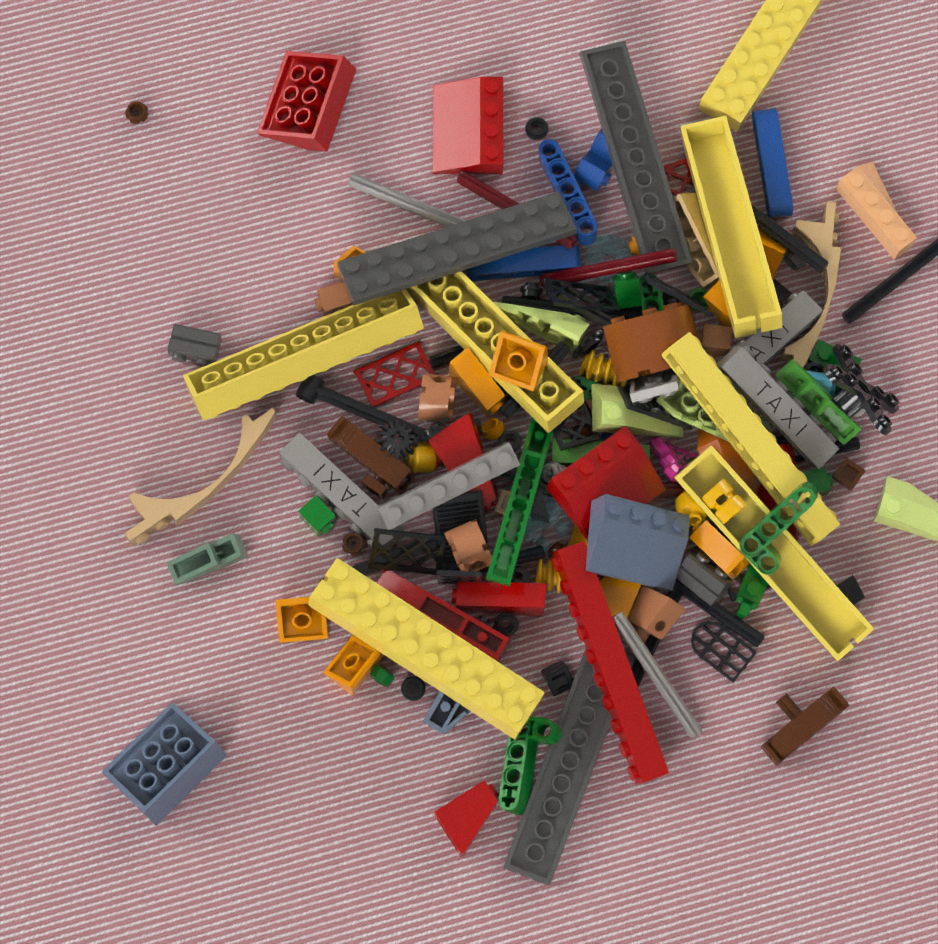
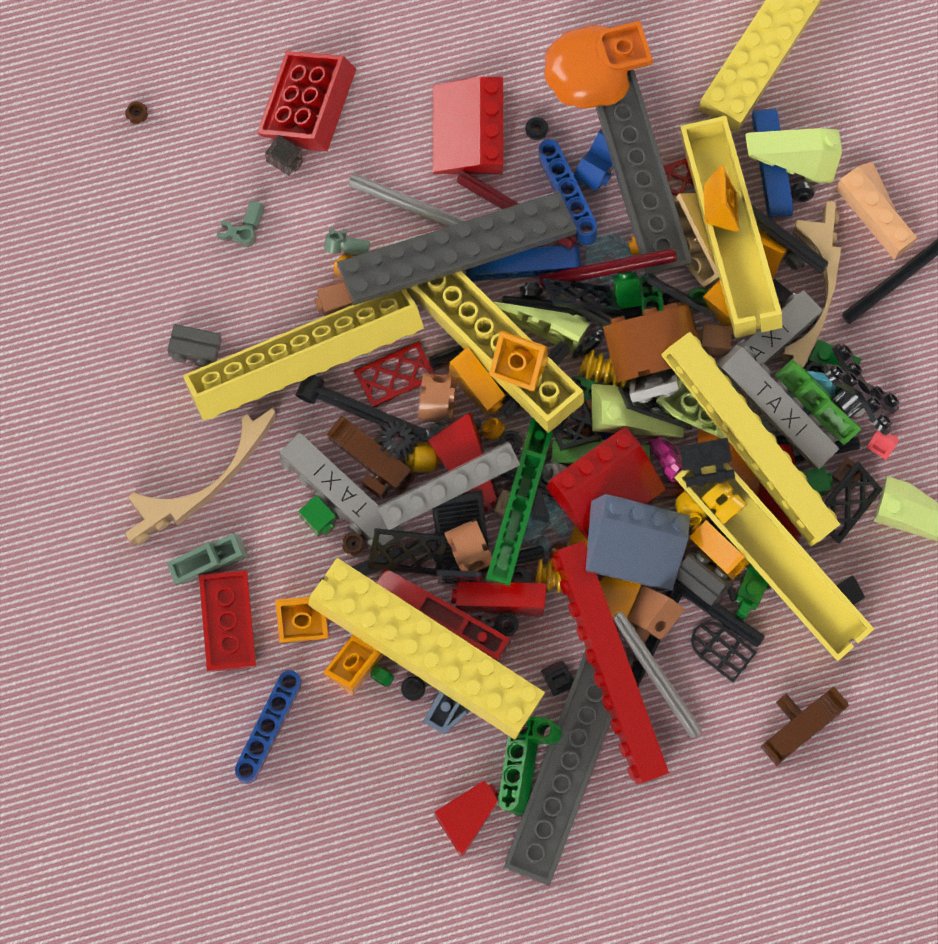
(164, 763): sand blue slope -> none
(227, 621): none -> red plate
(245, 234): none -> sand green bar
(272, 715): none -> blue beam
(284, 155): none -> clear smoke brick
(337, 242): none -> sand green bar
(592, 63): none -> orange animal
(703, 455): none -> black plate
(721, 201): none -> light orange slope
(781, 522): green beam -> none
(802, 151): none -> yellowish green wedge
(802, 192): none -> black plate
(863, 503): none -> black window
(883, 444): none -> coral tile

